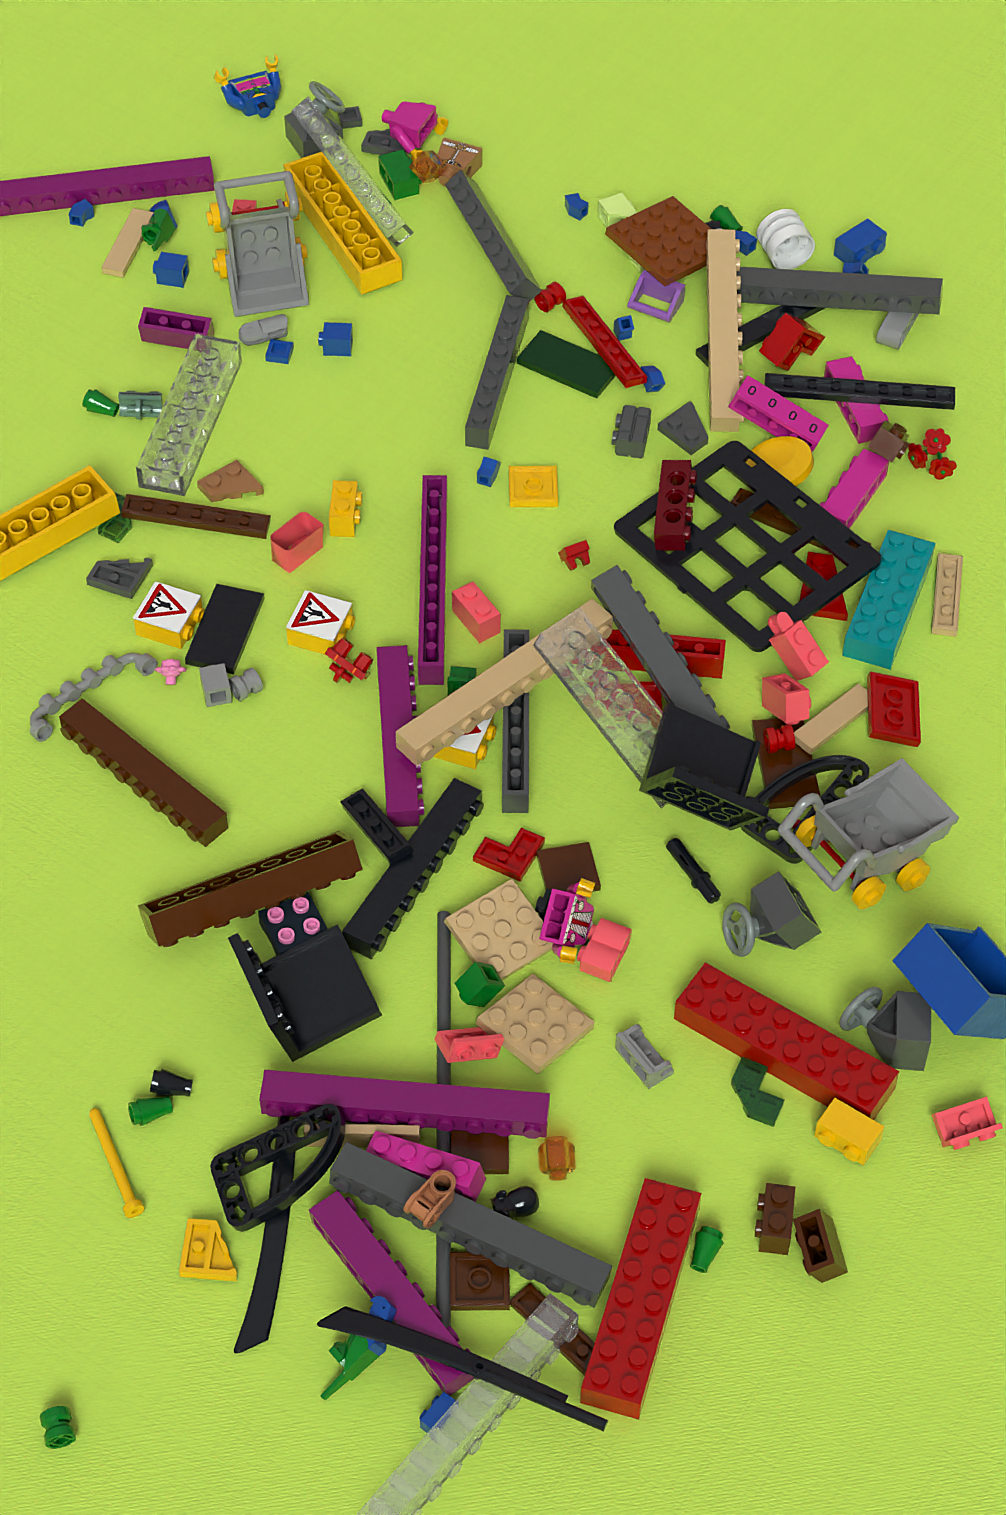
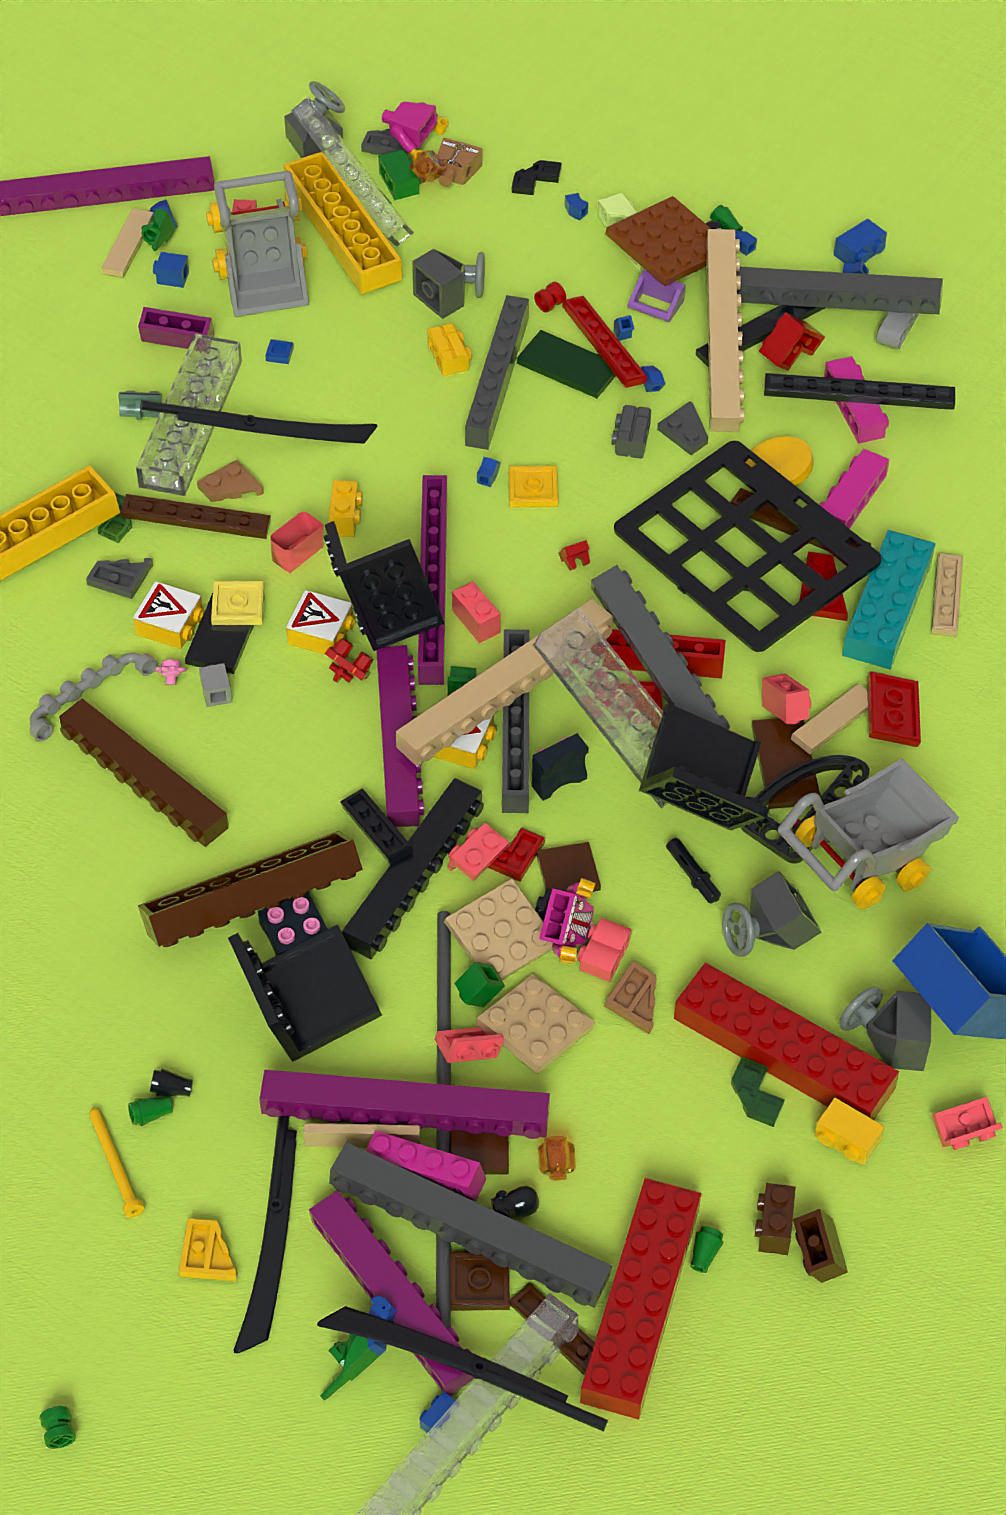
(81, 213): blue piece -> none
(99, 403): green cone -> none
(237, 603): none -> light yellow tile
(243, 685): light grey wheel -> none
(253, 92): blue torso -> none
(264, 330): light grey arm -> none
(266, 1155): black beam -> none
(318, 431): none -> black piece
(336, 339): blue brick -> none
(350, 118): dark grey tile -> none
(386, 591): none -> black bracket
(428, 1202): nougat piece -> none
(442, 279): none -> dark grey piece
(449, 349): none -> yellow brick
(478, 851): none -> coral bracket
(492, 236): dark grey brick -> none
(525, 180): none -> black tile
(559, 765): none -> black brick
(634, 997): none -> medium nougat wing
(642, 1056): light grey hinge -> none
(673, 505): dark red brick -> none
(776, 413): dark pink brick -> none
(779, 738): red wheel -> none
(785, 239): white wheel -> none
(795, 646): coral brick -> none
(890, 441): reddish brown brick -> none
(936, 444): red plant -> none

